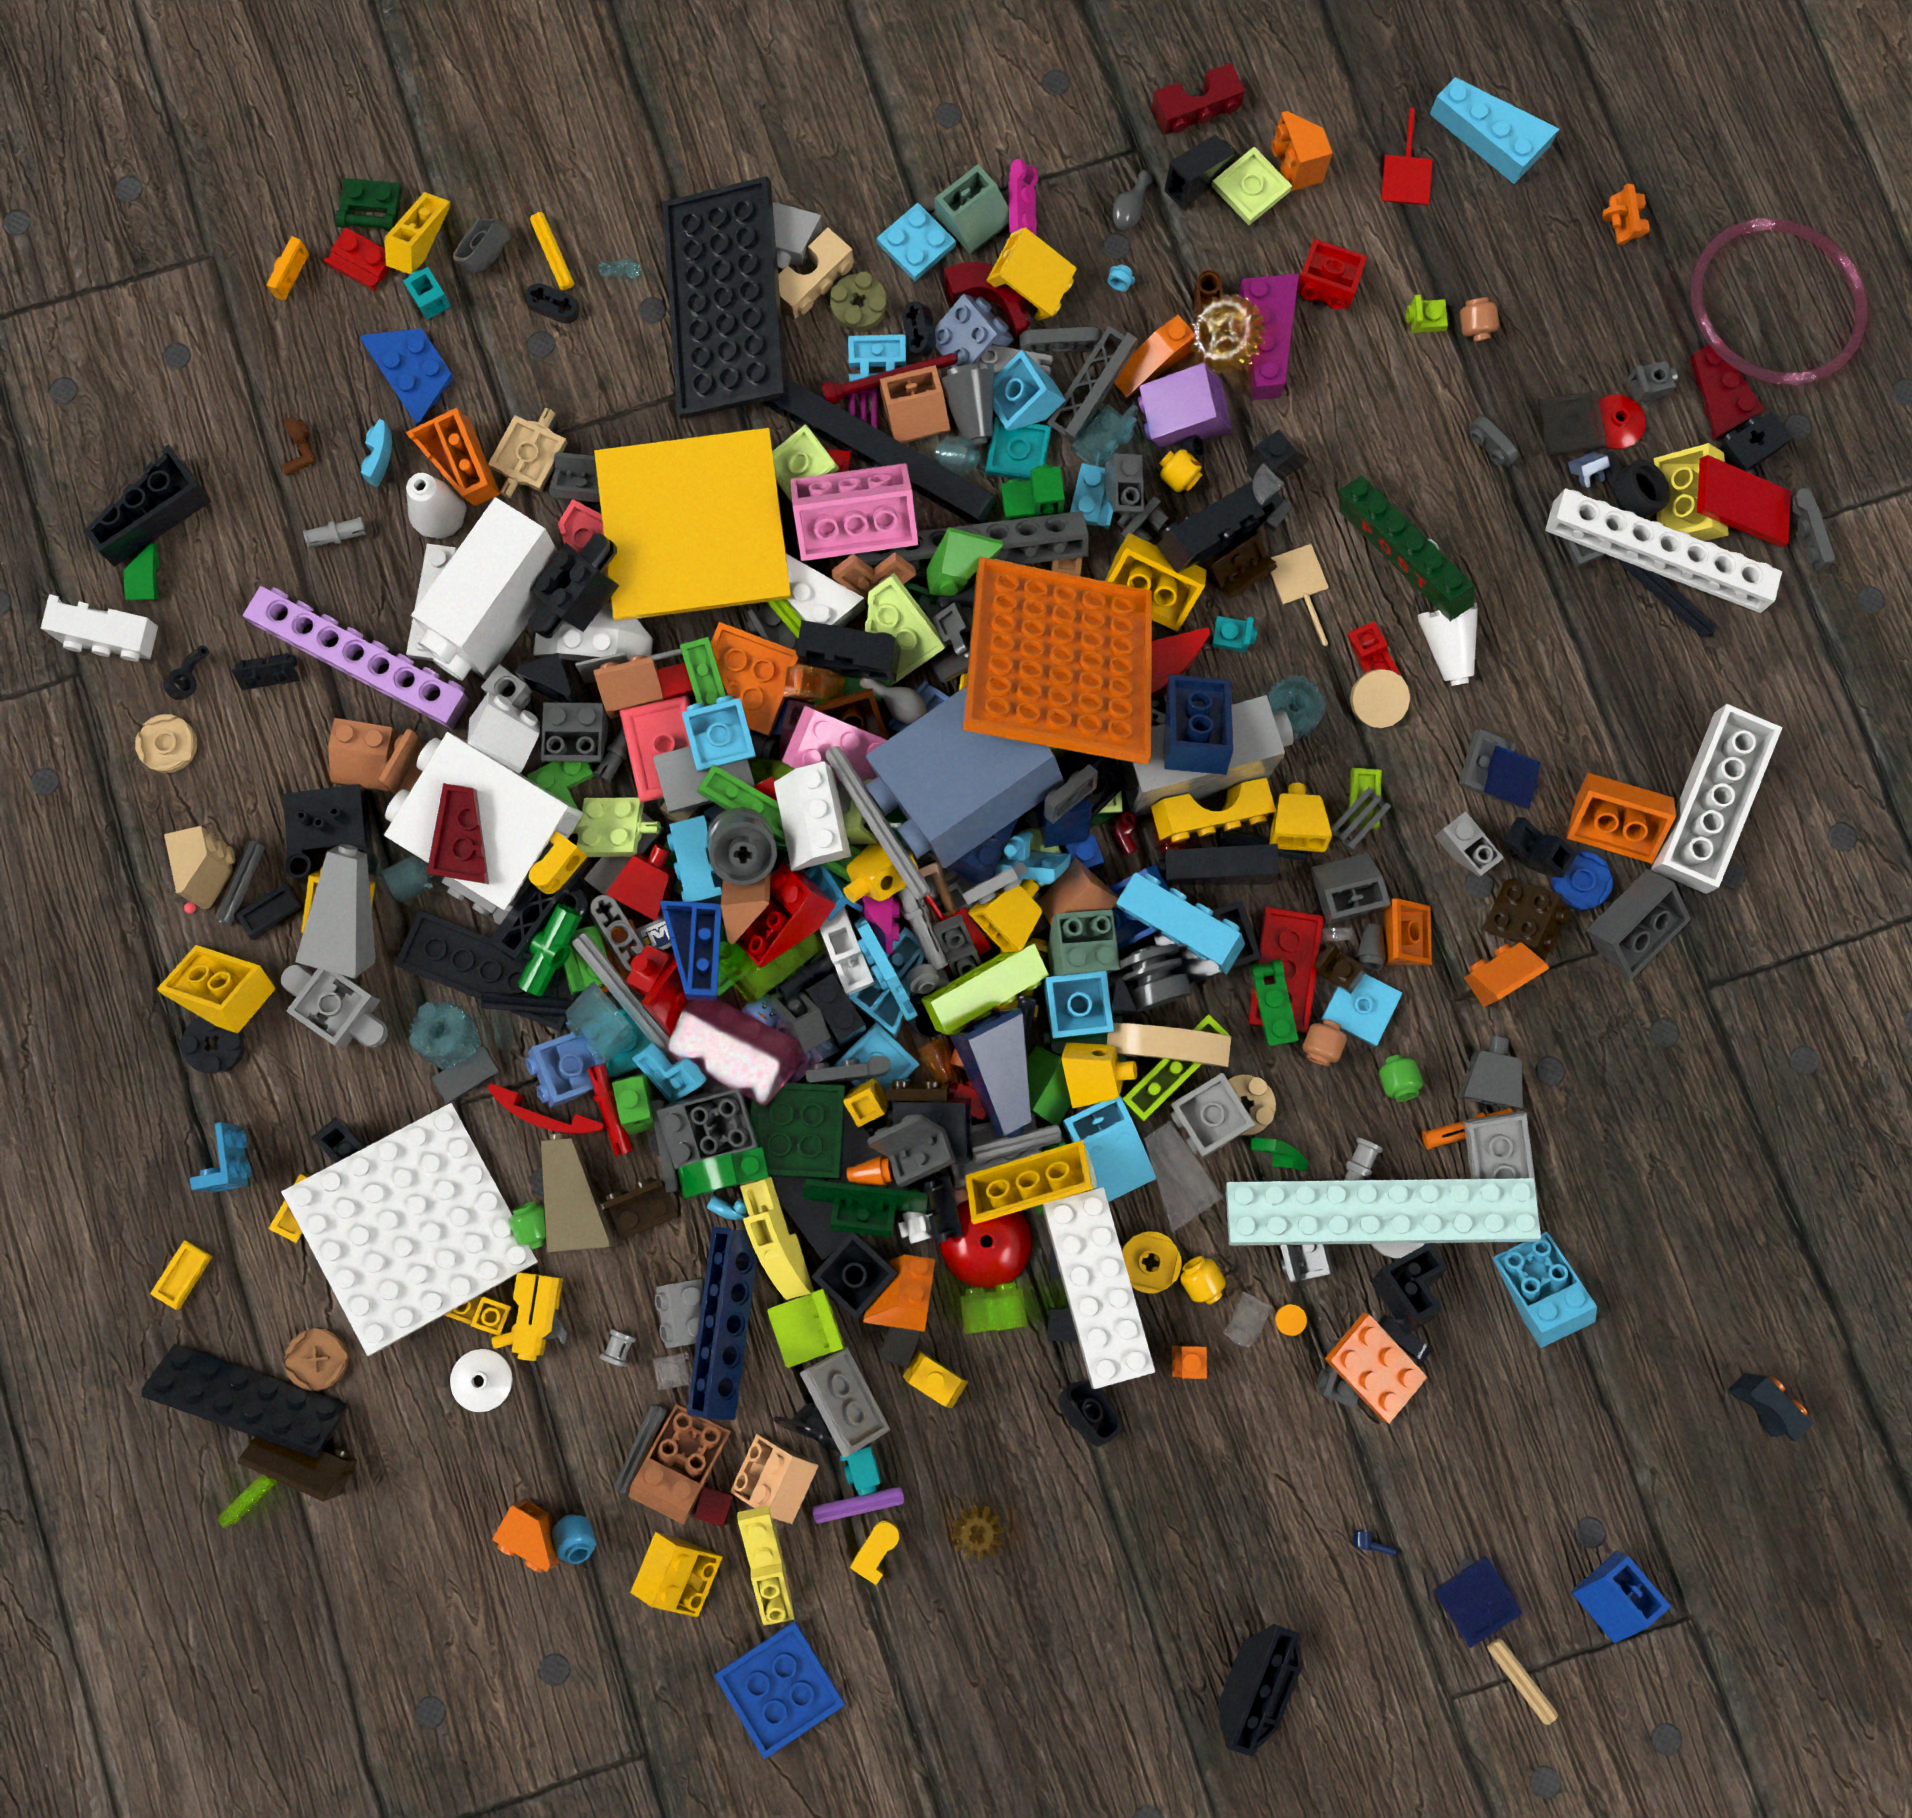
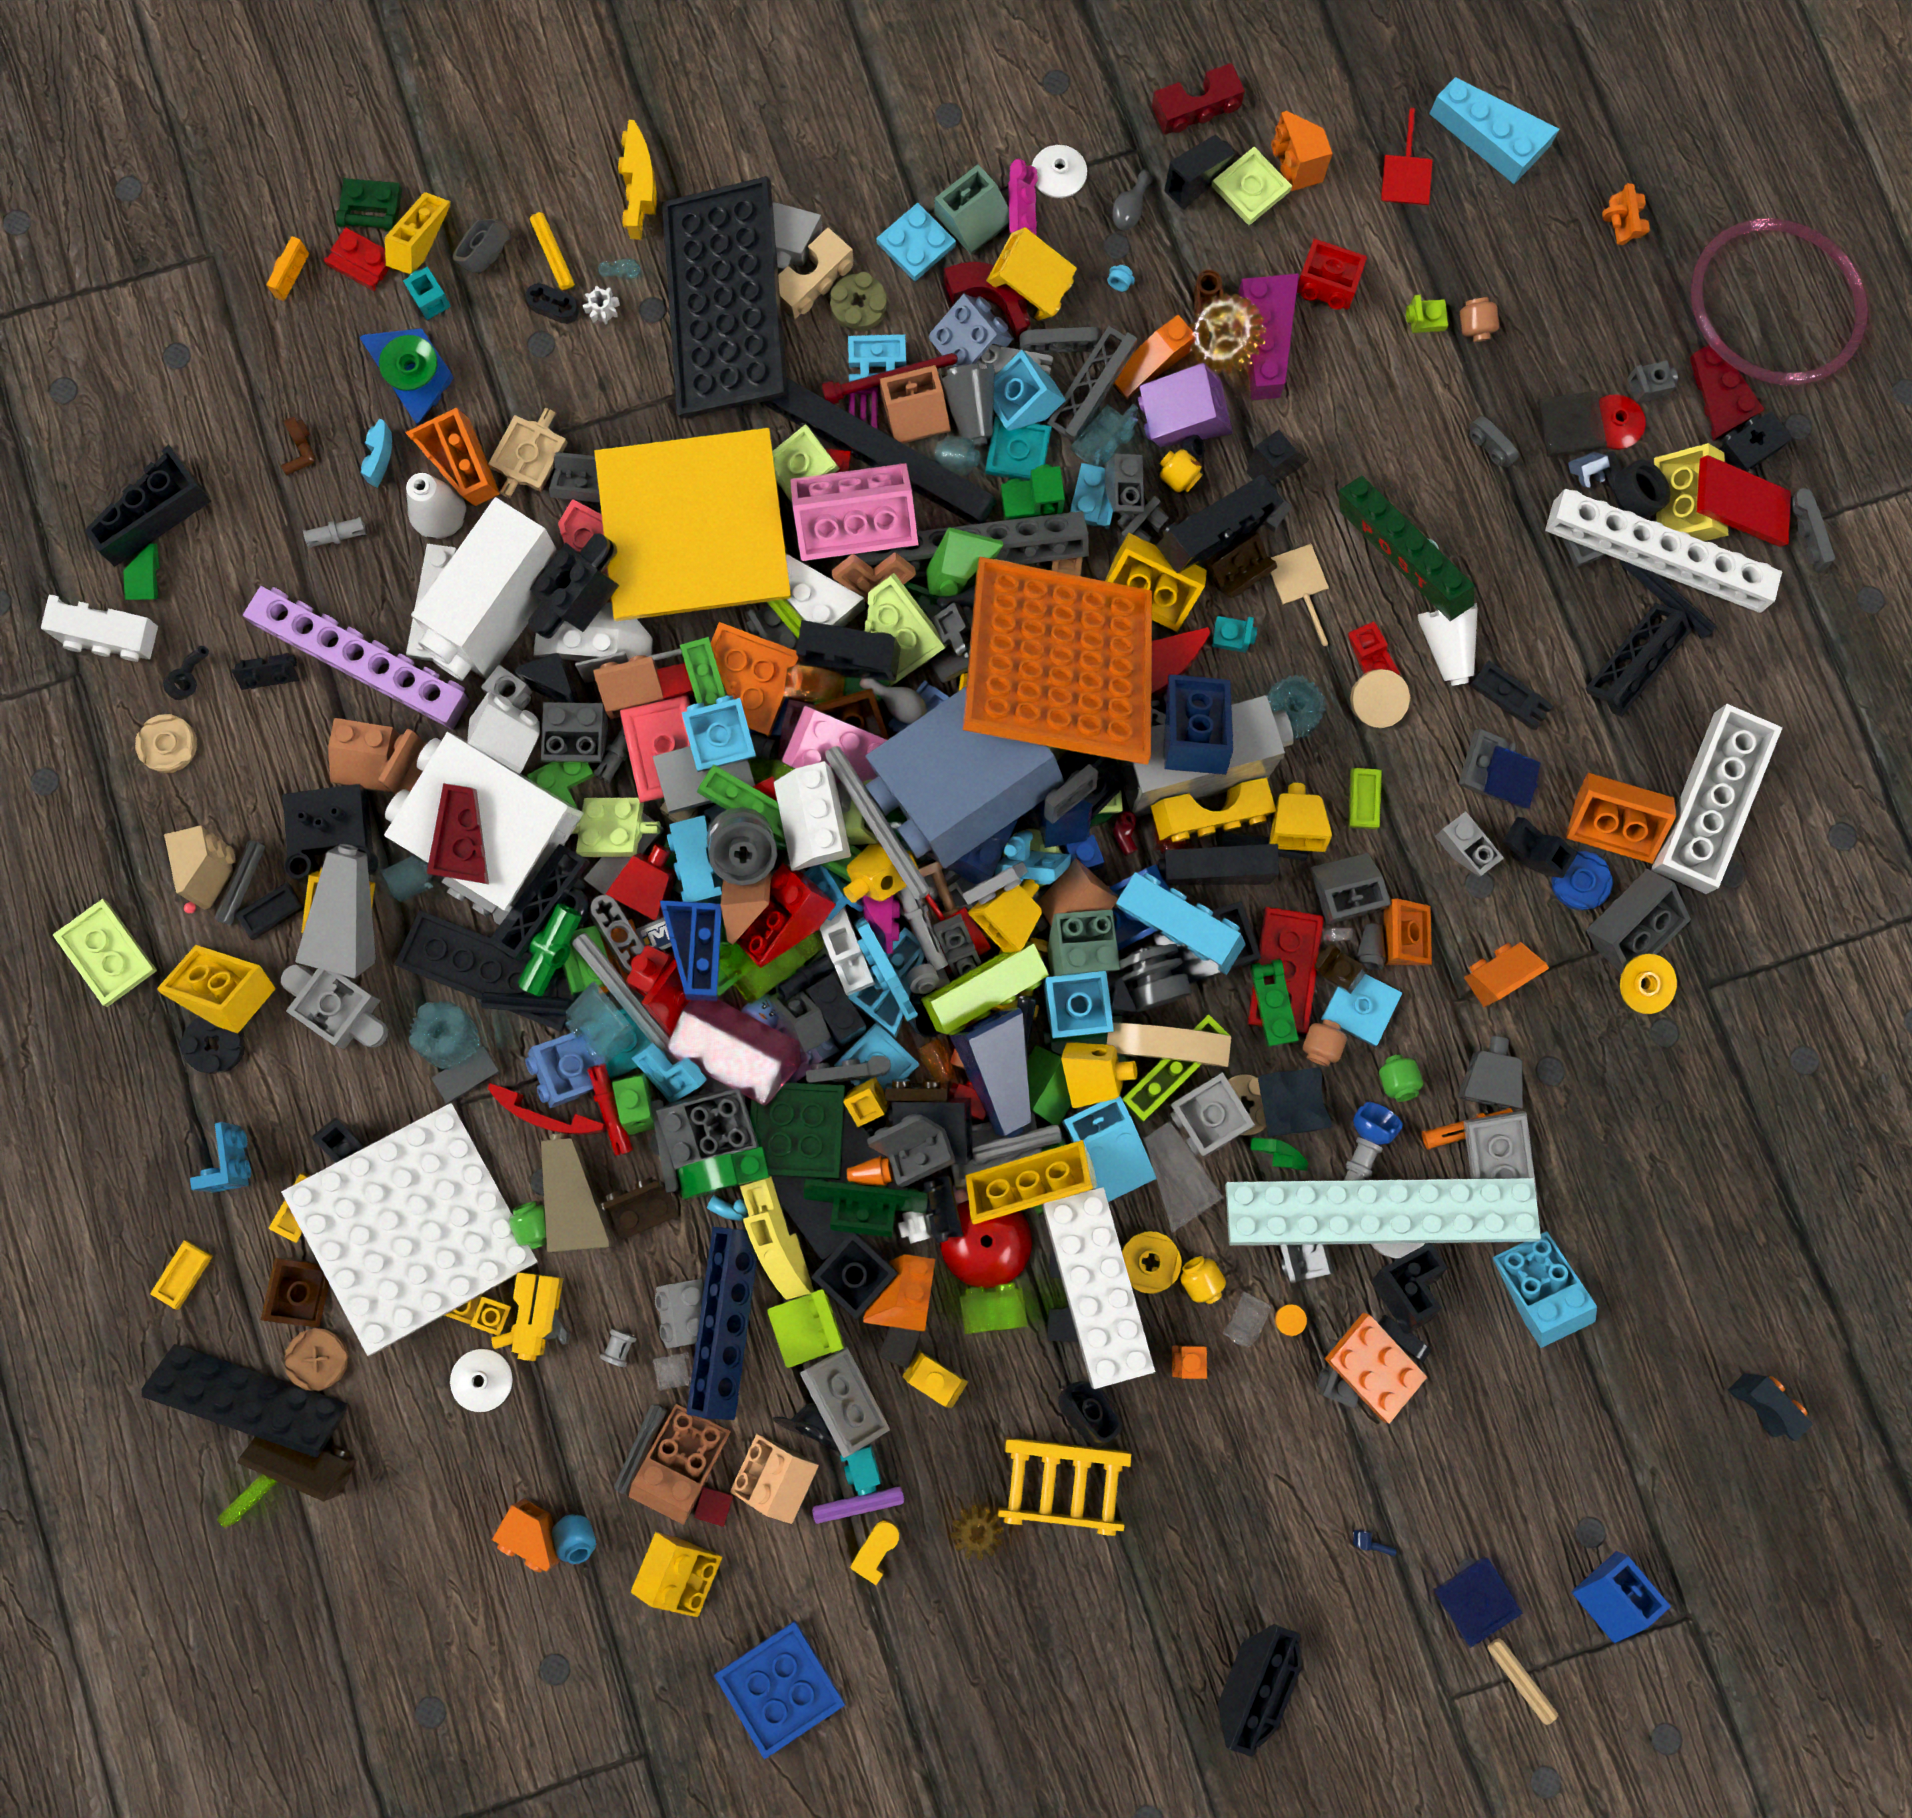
(104, 952): none -> yellowish green plate
(295, 1293): none -> reddish brown slope
(403, 352): none -> green dish
(557, 865): yellow leg -> none
(599, 297): none -> white gear
(638, 178): none -> yellow slope
(766, 1565): light yellow slope -> none
(920, 328): black beam -> none
(1064, 181): none -> white dish
(1082, 1459): none -> yellow fence
(1265, 484): clear tile -> none
(1293, 1102): none -> black brick
(1376, 800): dark grey tile -> none
(1377, 1123): none -> blue hair
(1511, 695): none -> black hinge
(1528, 916): dark brown bracket -> none
(1647, 659): none -> black fence
(1659, 985): none -> yellow dish

